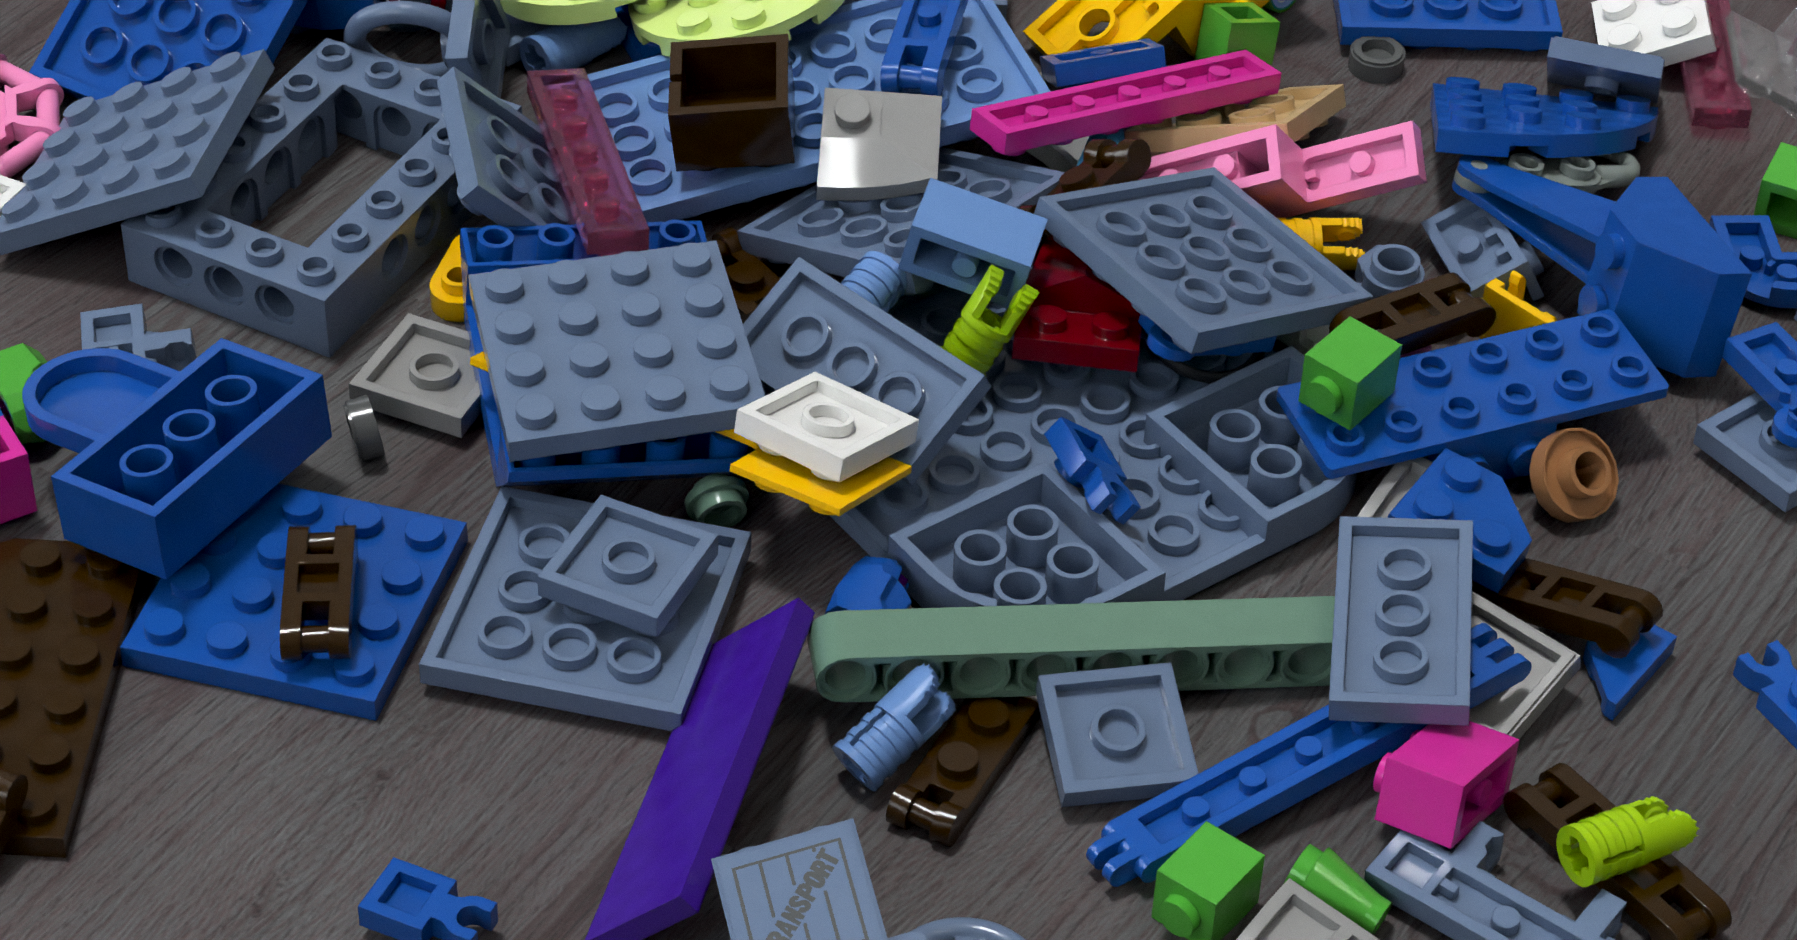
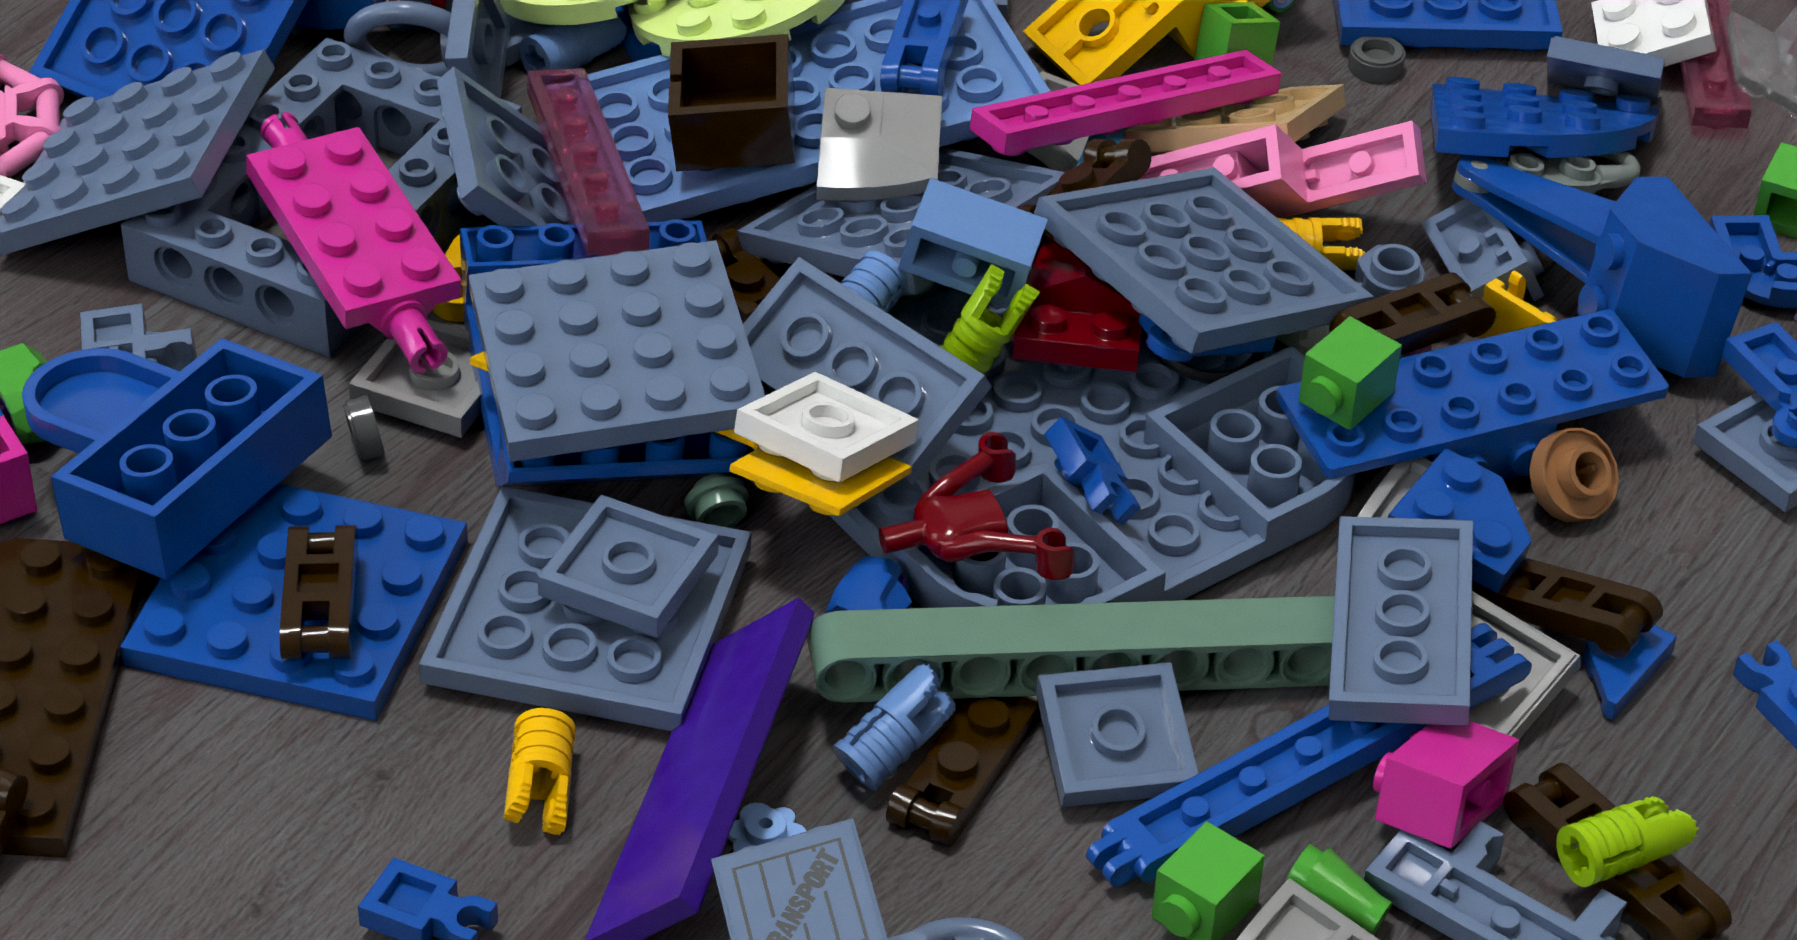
(356, 234): none -> dark pink plate
(541, 767): none -> yellow hinge
(762, 825): none -> light blue plant
(973, 521): none -> dark red piece
(1102, 62): blue plate -> none

